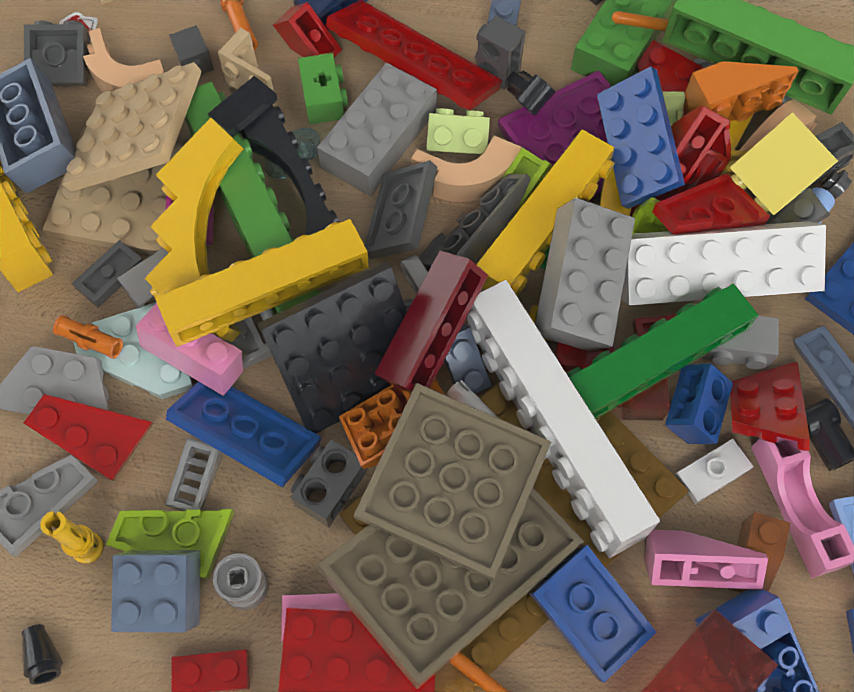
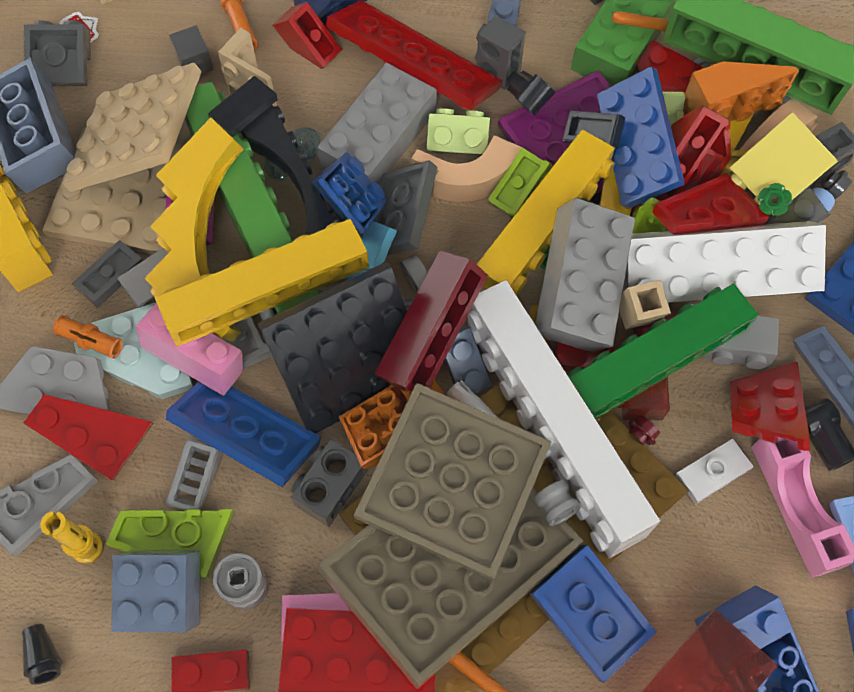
(110, 74): light nougat arch -> none
(321, 88): bright green brick -> none
(350, 191): none -> blue slope
(377, 242): none -> medium azure tile
(482, 226): dark grey wedge -> none
(557, 503): none -> light grey wheel
(601, 125): none -> tile
(643, 304): none -> tan brick
(644, 430): none -> dark red plate
(699, 404): blue brick -> none
(699, 561): bright pink slope -> none
(764, 536): dark orange slope -> none
(774, 190): none -> green plate

